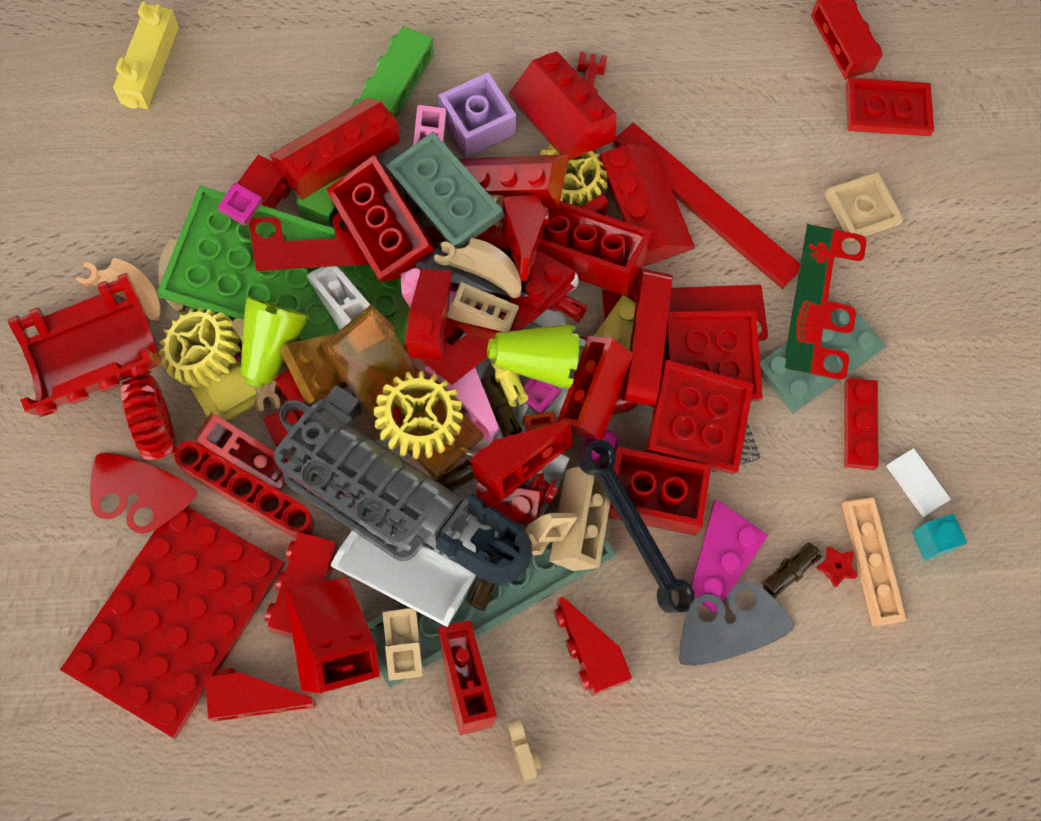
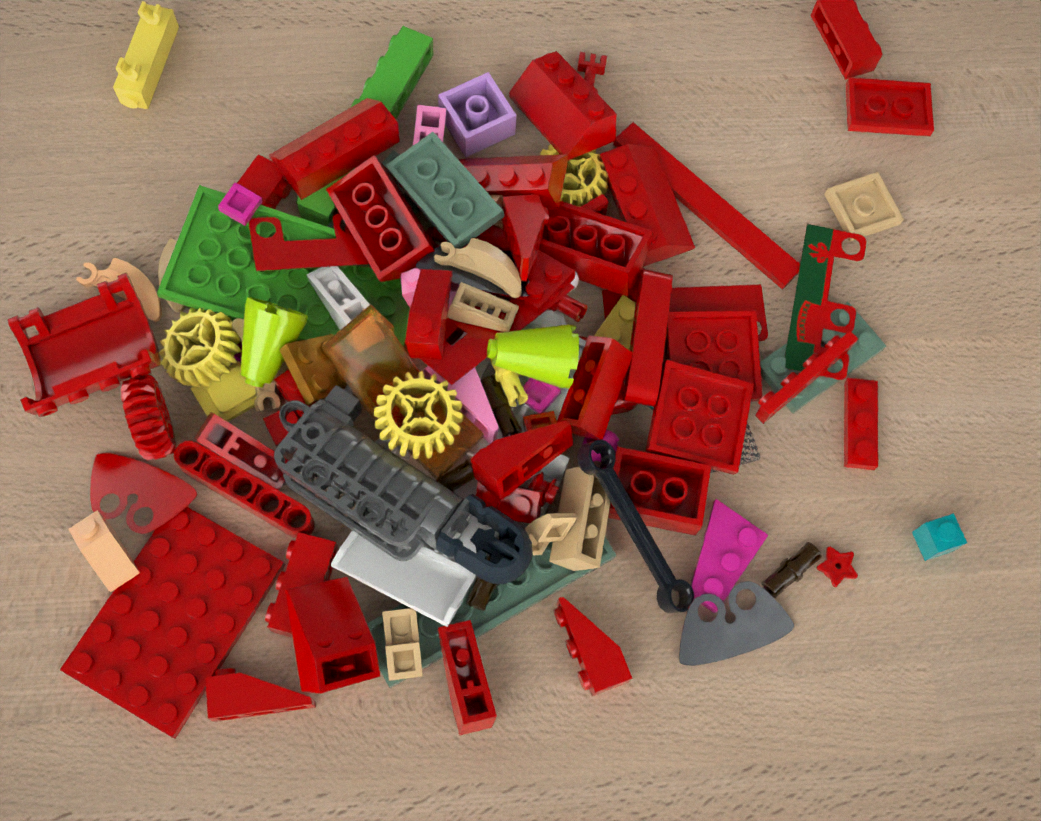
(104, 550): none -> light nougat slope
(527, 759): tan plate -> none
(814, 367): none -> red plate
(873, 561): light nougat tile -> none
(918, 482): white tile -> none

